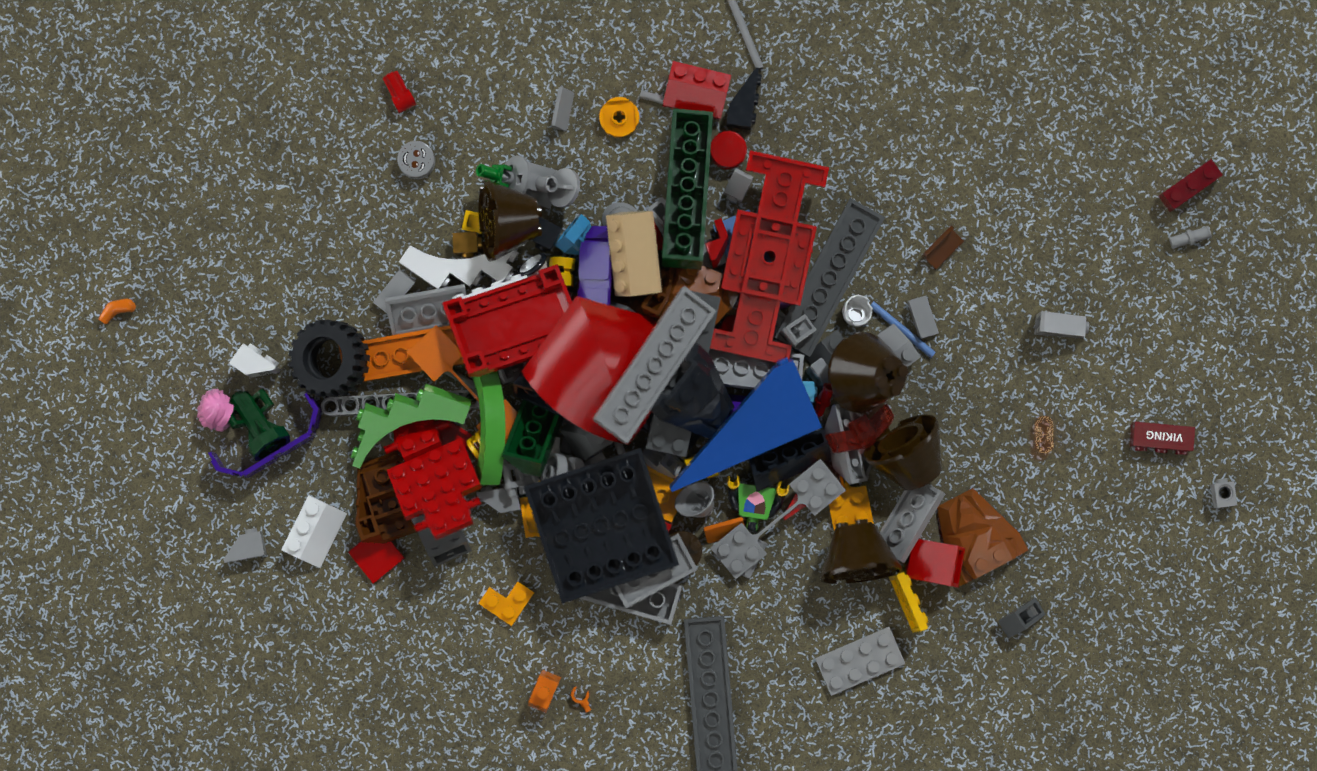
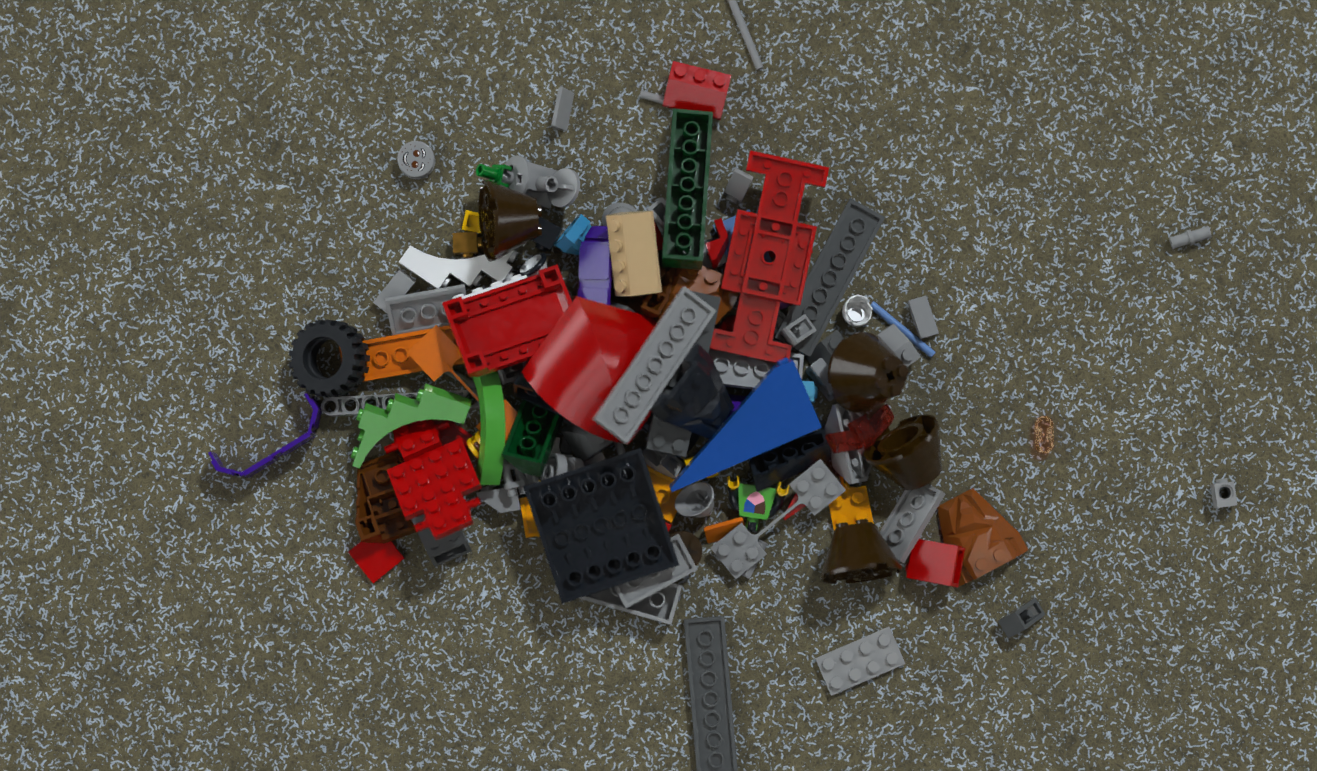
(116, 307): orange arm -> none
(215, 410): bright pink hair -> none
(247, 546): light grey slope -> none
(251, 363): white slope -> none
(263, 435): dark green piece -> none
(314, 531): white slope -> none
(400, 94): red piece -> none
(507, 608): light orange plate -> none
(544, 691): orange torso -> none
(568, 265): yellow wheel -> none
(584, 703): orange piece -> none
(627, 109): light orange plate -> none
(728, 150): red head -> none
(741, 107): black slope -> none
(823, 399): red axle -> none
(909, 602): yellow plate -> none
(942, 248): reddish brown panel -> none
(1060, 325): light grey slope -> none
(1162, 437): dark red brick -> none
(1190, 185): dark red brick -> none

